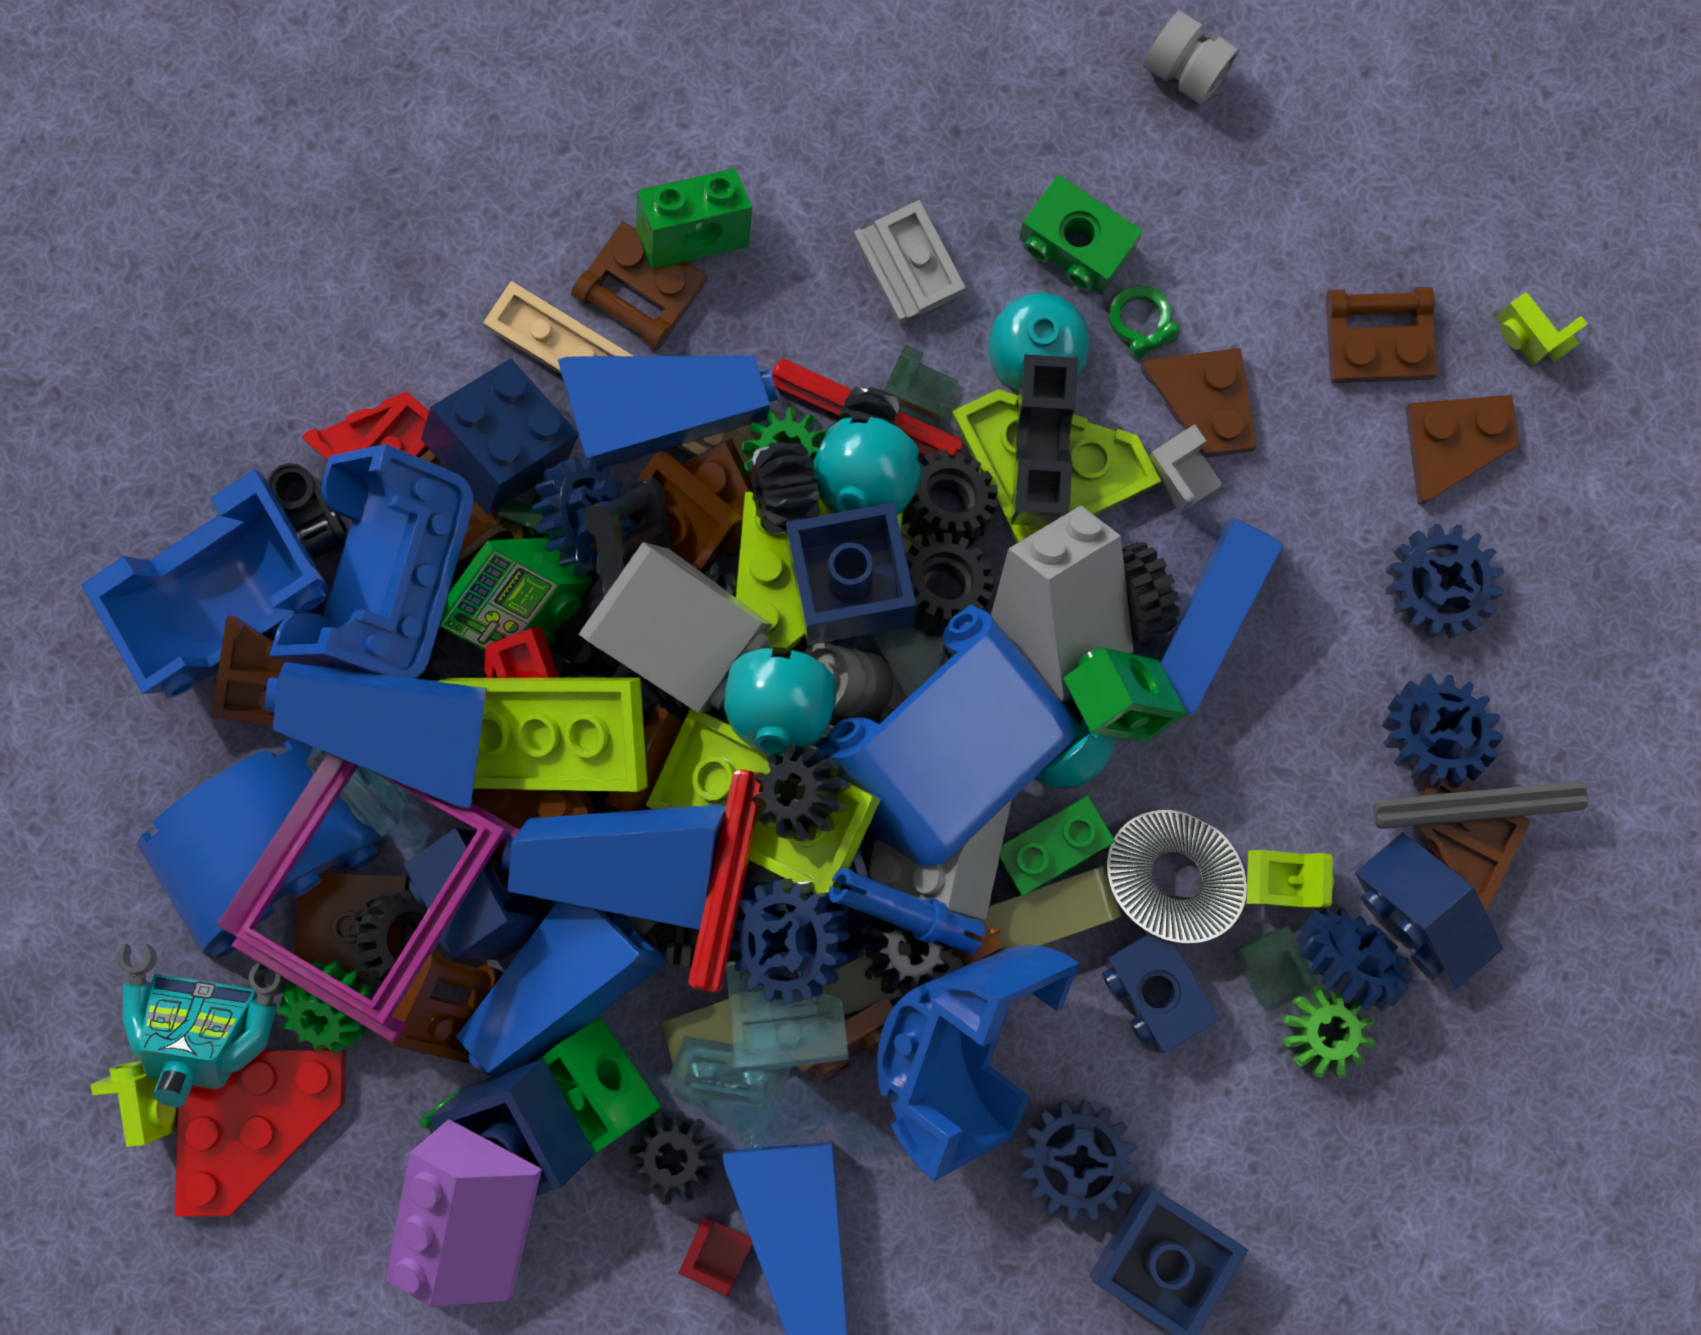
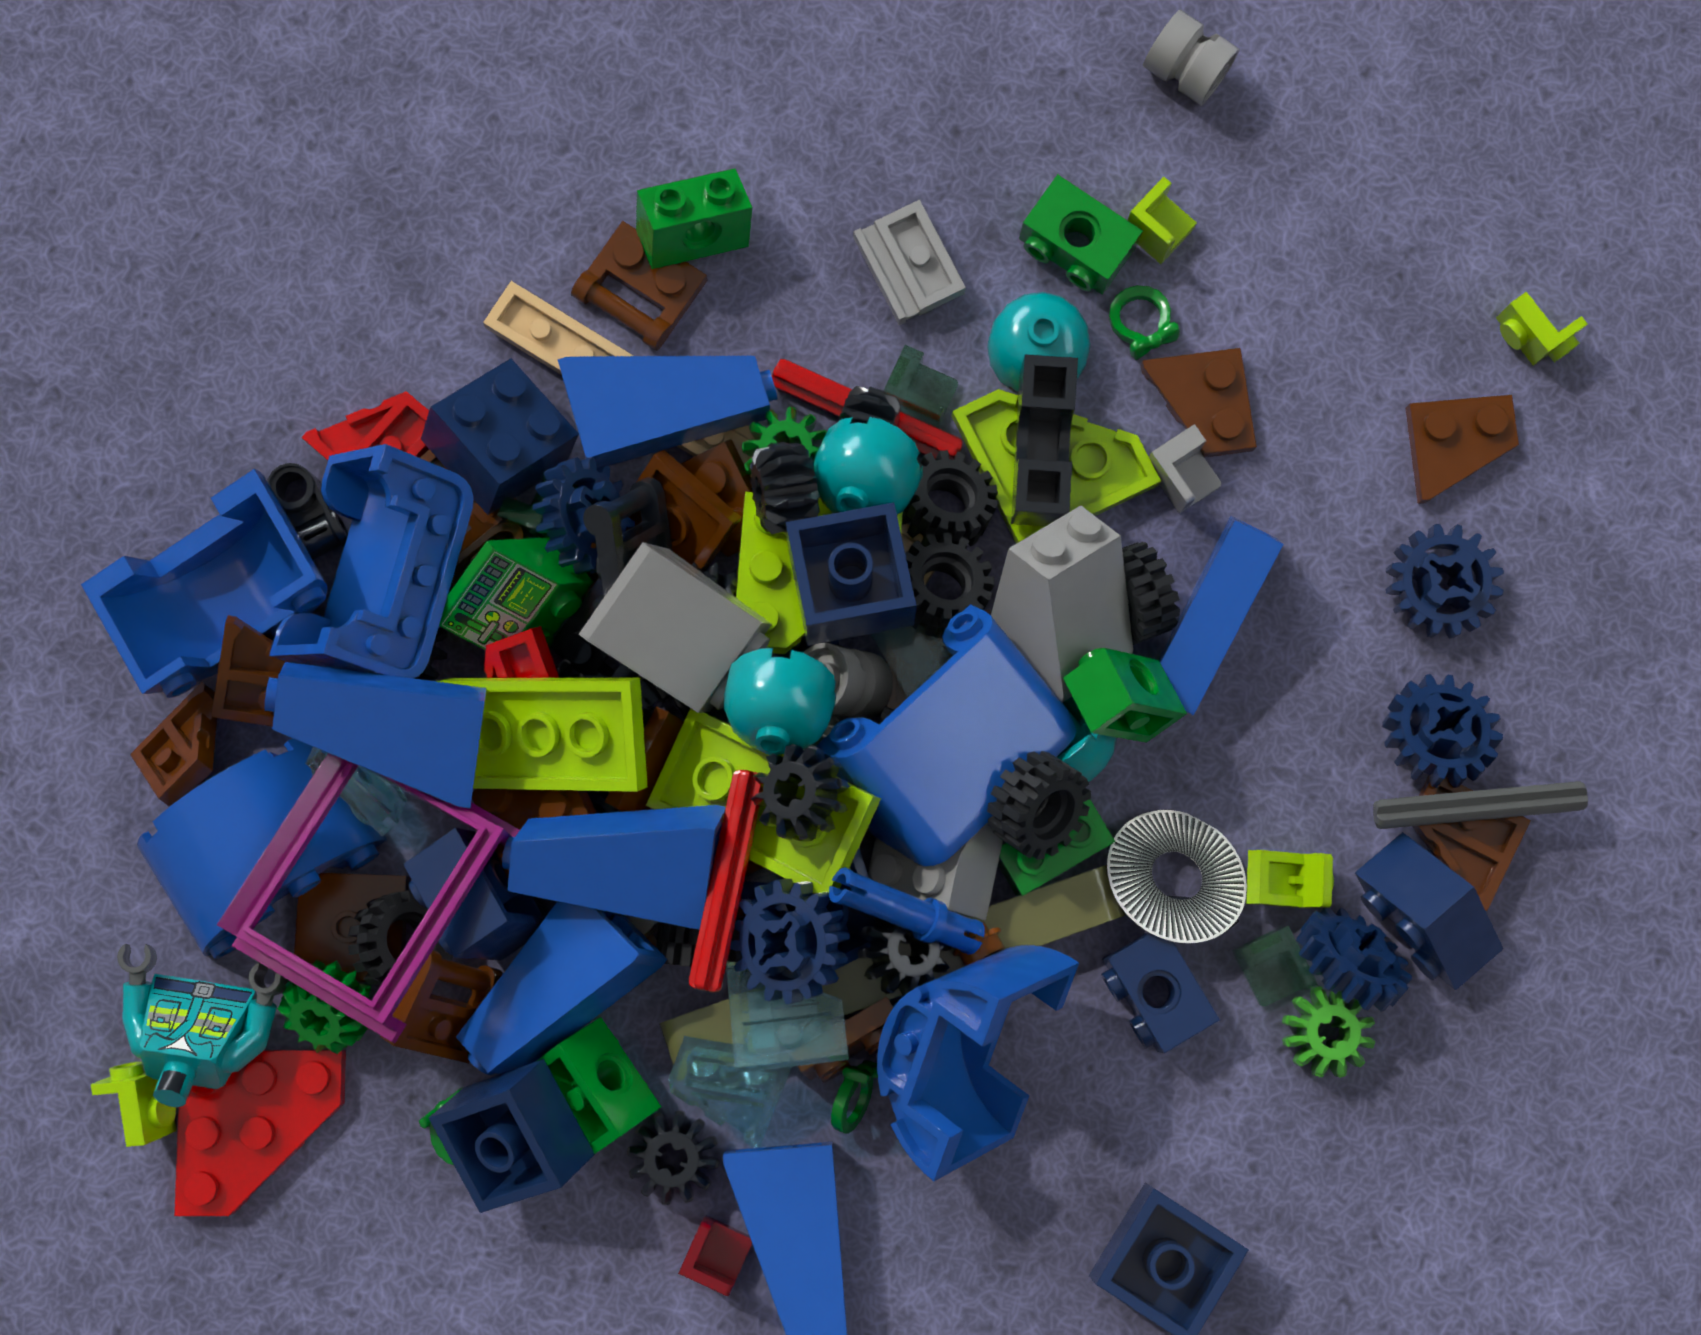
(180, 748): none -> reddish brown wing
(461, 1219): medium lavender slope -> none
(853, 1076): none -> green piece
(1039, 805): none -> black tyre
(1076, 1185): dark blue gear -> none
(1161, 221): none -> lime panel
(1381, 352): reddish brown plate -> none

